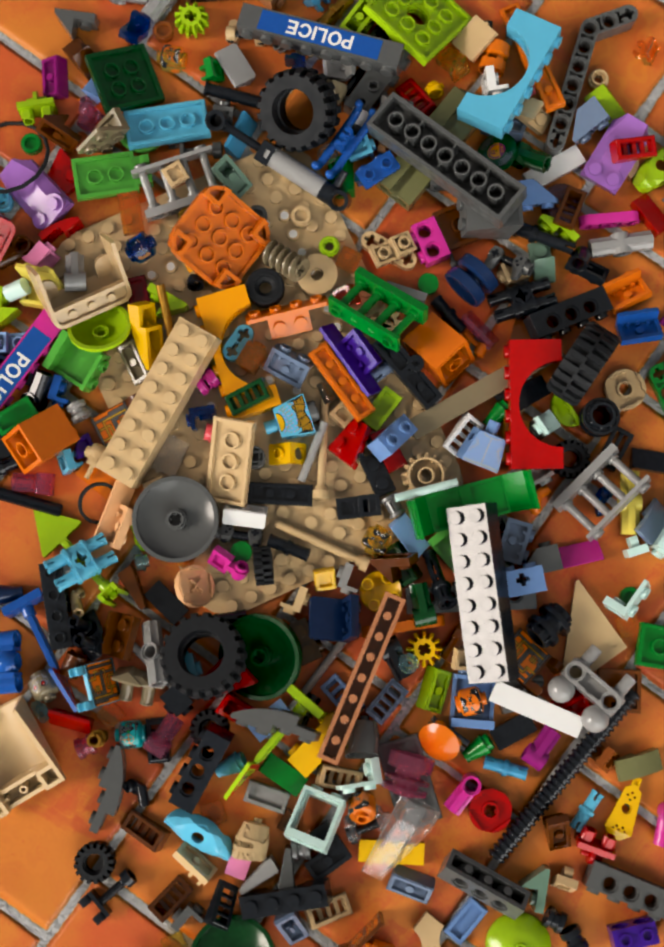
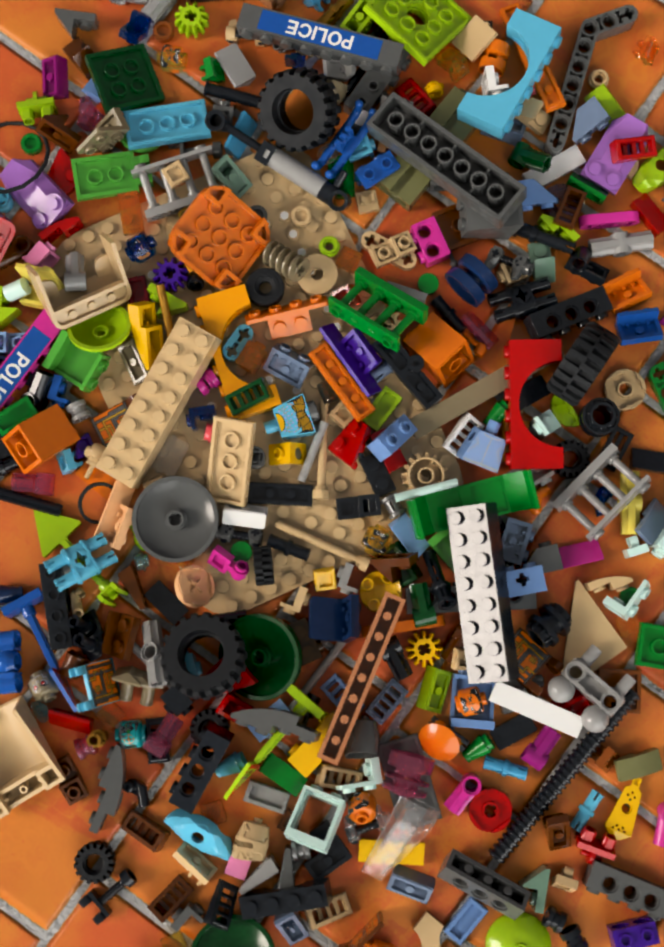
(73, 786): none -> reddish brown slope
(178, 274): none -> dark purple gear
(367, 202): none -> tan tile
(408, 668): clear light blue plate -> none
(499, 151): dark green tile -> none
(594, 192): none -> green slope
(616, 583): none -> tan slope

